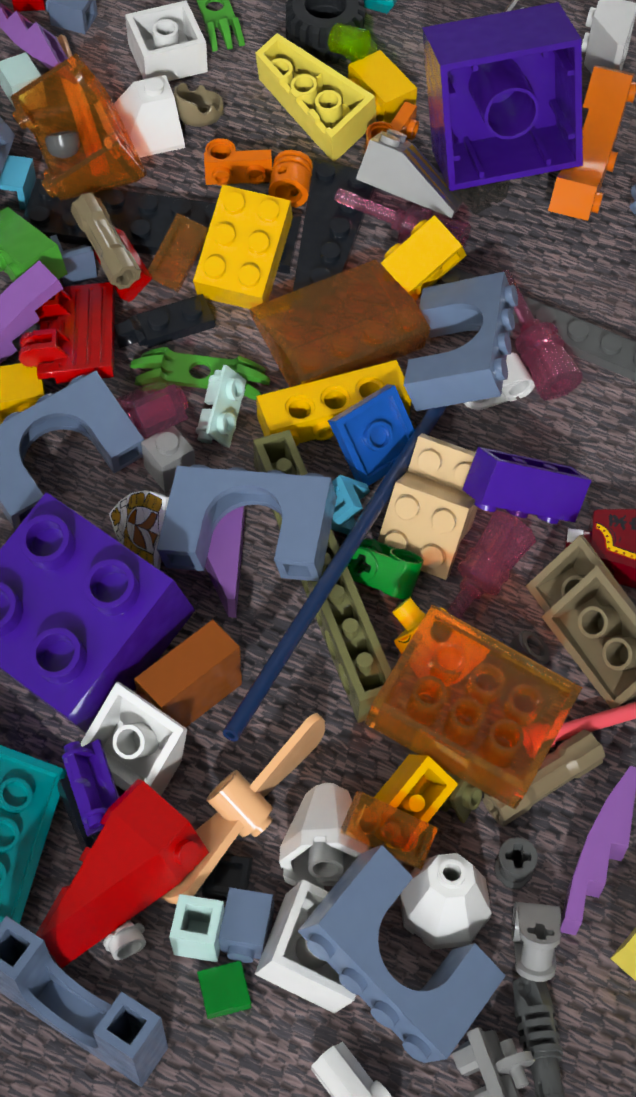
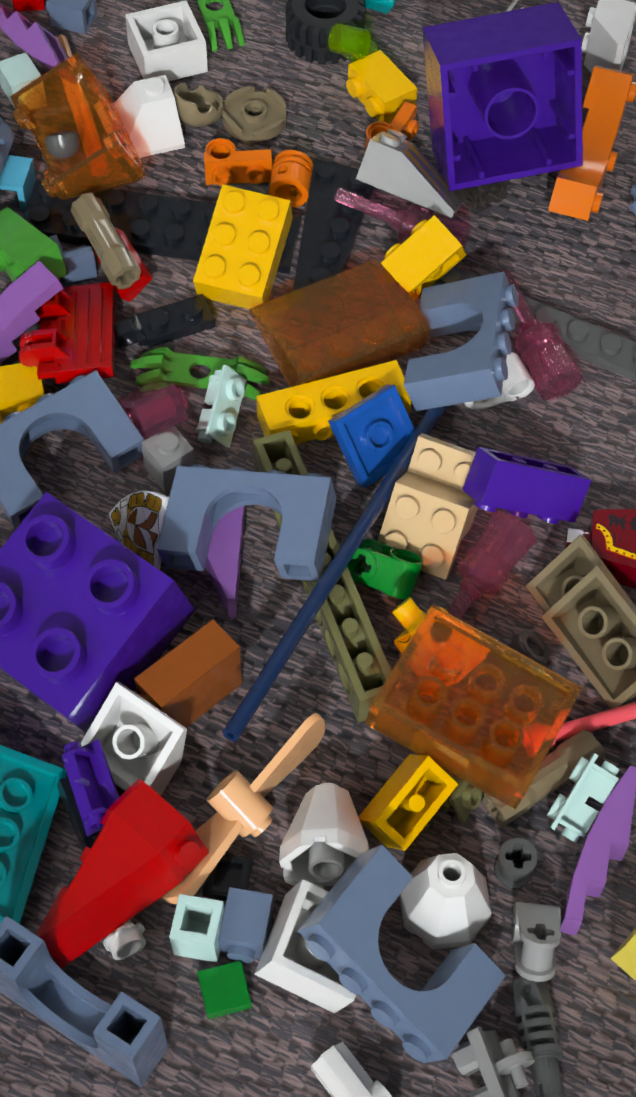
(178, 252): clear orange plate -> none
(254, 128): none -> dark tan plate
(316, 96): light yellow wedge -> none
(348, 503): medium azure panel -> none
(382, 824): clear orange plate -> none
(589, 781): none -> light aqua hinge

